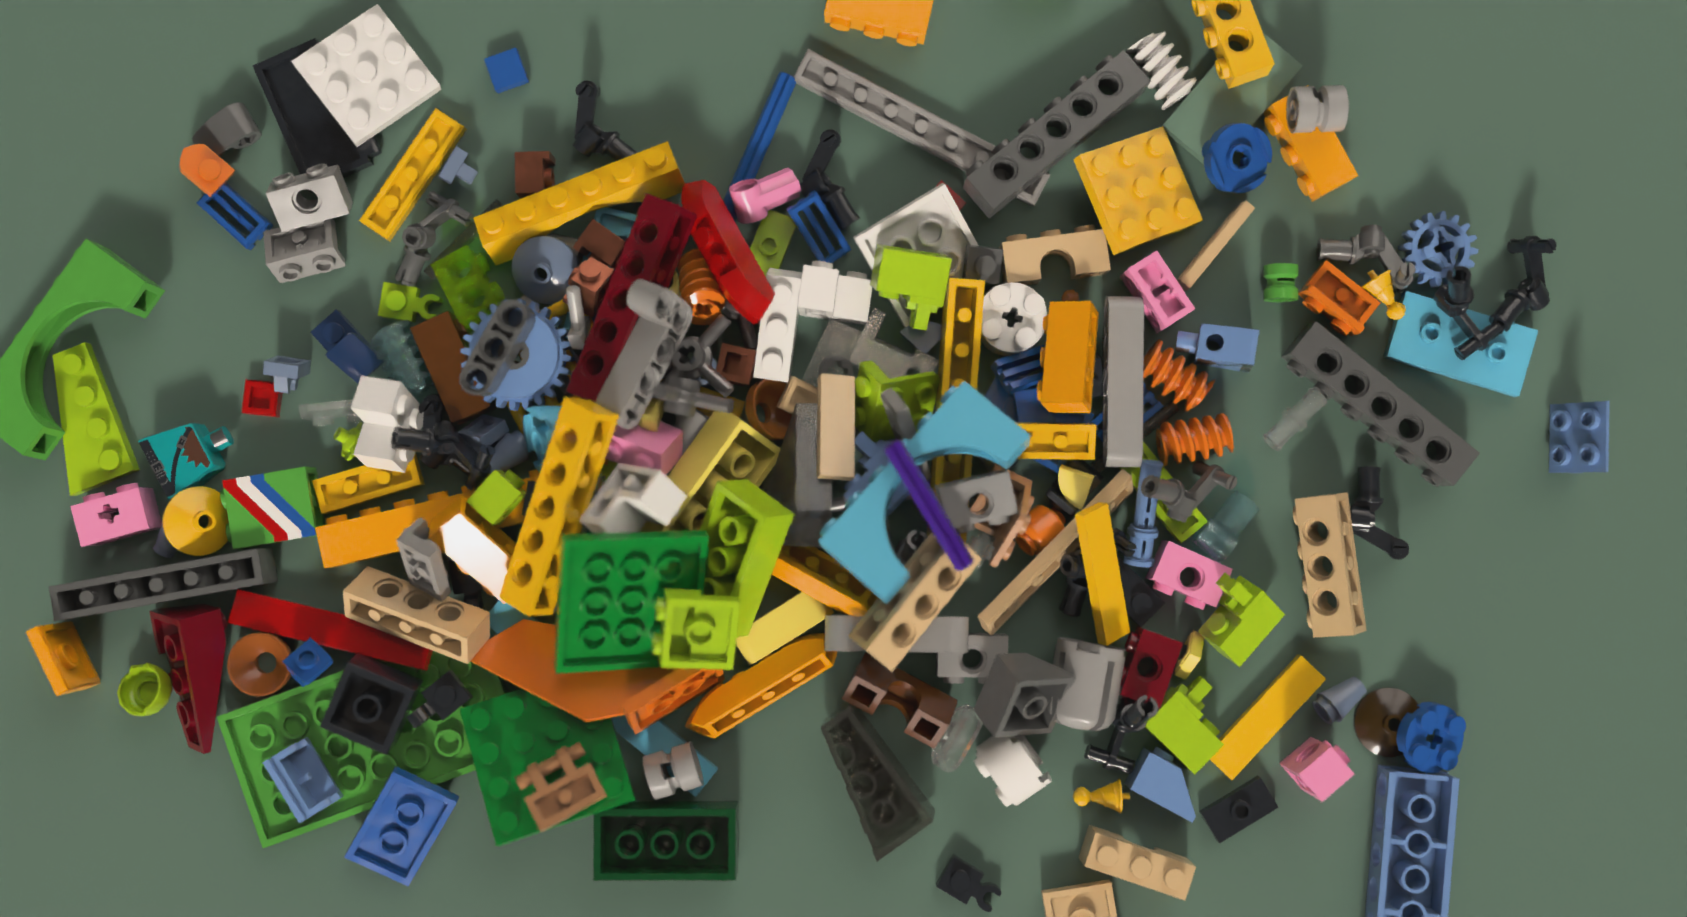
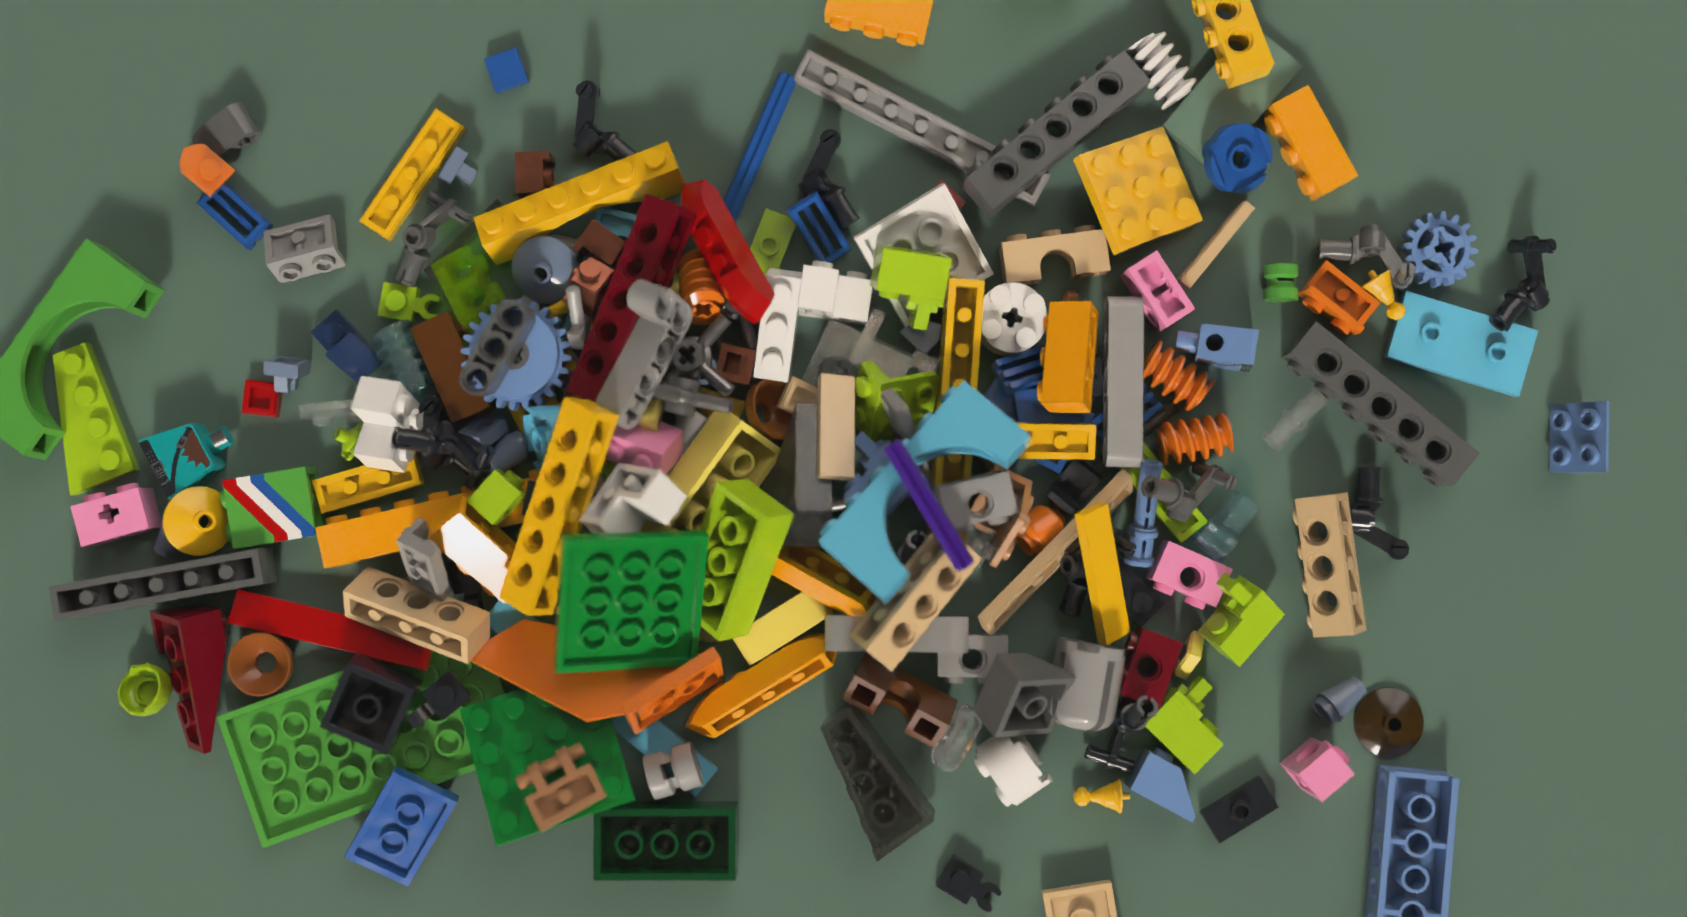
(63, 657): light orange plate -> none
(295, 211): light grey brick -> none
(303, 779): medium blue hinge -> none
(305, 121): black hinge -> none
(307, 662): blue bracket -> none
(366, 75): white plate -> none
(696, 630): lime plate -> none
(755, 197): bright pink piece -> none
(982, 263): dark grey plate -> none
(1074, 485): light yellow tile -> none
(1140, 865): tan arch -> none
(1266, 715): yellow tile -> none
(1321, 109): light grey wheel -> none
(1447, 741): blue plate -> none
(1454, 301): black pin -> none

